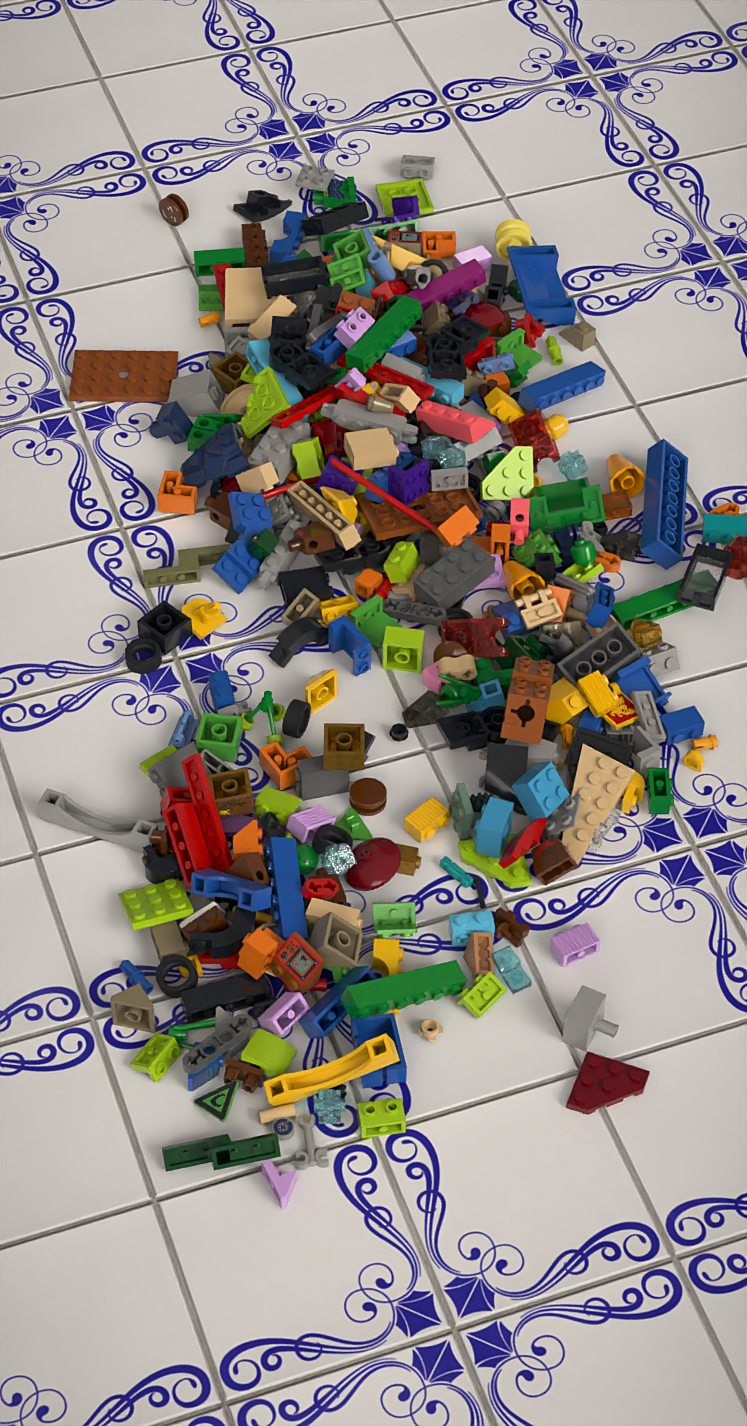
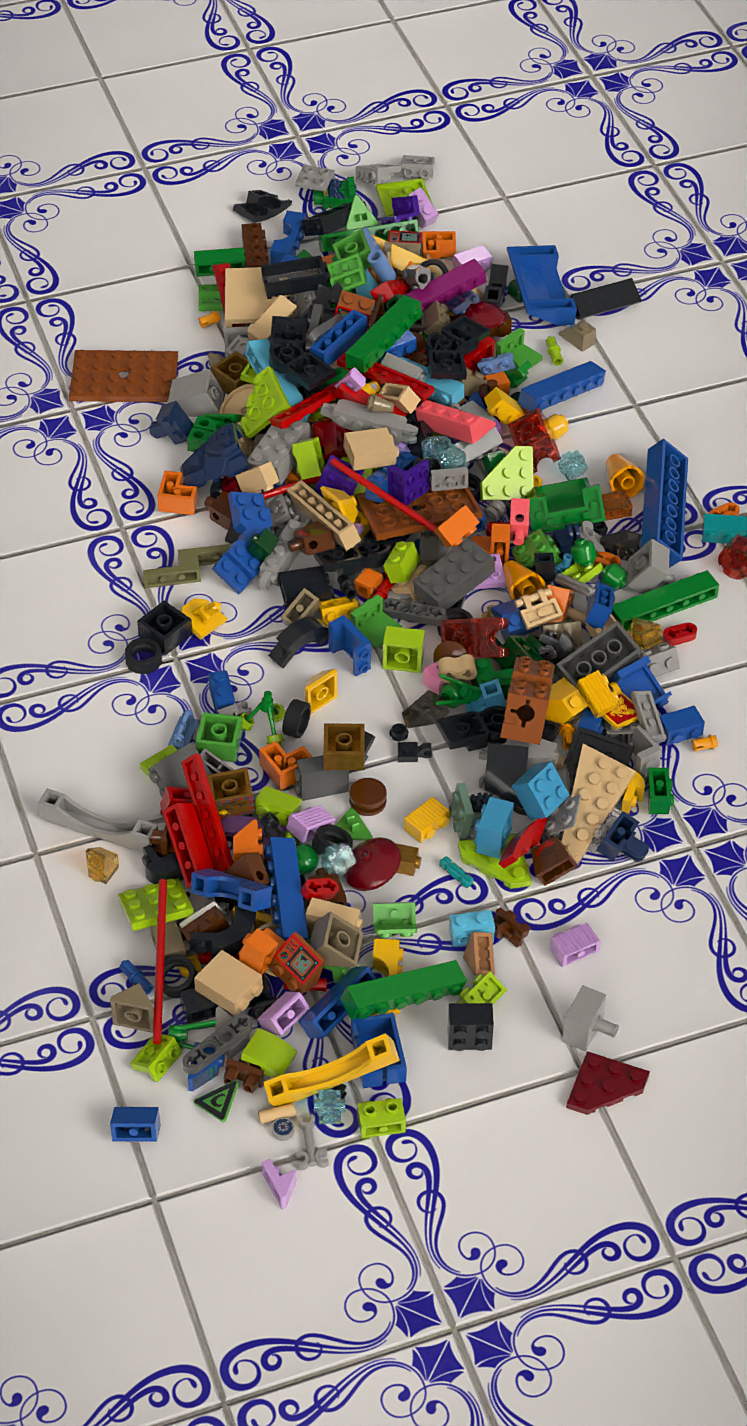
(101, 864): none -> clear yellow slope
(135, 1124): none -> blue brick
(159, 967): none -> red piece
(173, 209): reddish brown head -> none
(221, 1152): dark green bracket -> none
(228, 983): none -> tan brick
(347, 586): none -> black pin
(355, 326): lavender brick -> none
(359, 215): none -> bright green piece
(376, 172): none -> light grey plate
(411, 751): none -> black plate
(428, 213): none -> lavender brick
(430, 1024): tan plate -> none
(470, 1026): none -> black brick
(477, 880): black piece -> none
(510, 969): clear light blue slope -> none
(511, 234): light yellow wheel -> none
(532, 330): red hips -> none
(547, 649): none -> black plate
(566, 562): none -> dark azure arm
(606, 298): none -> black brick
(614, 576): none -> green head
(622, 838): none -> dark blue brick
(649, 567): none -> light grey brick
(680, 633): none -> red beam
(694, 760): yellow tile -> none
(705, 577): door -> none

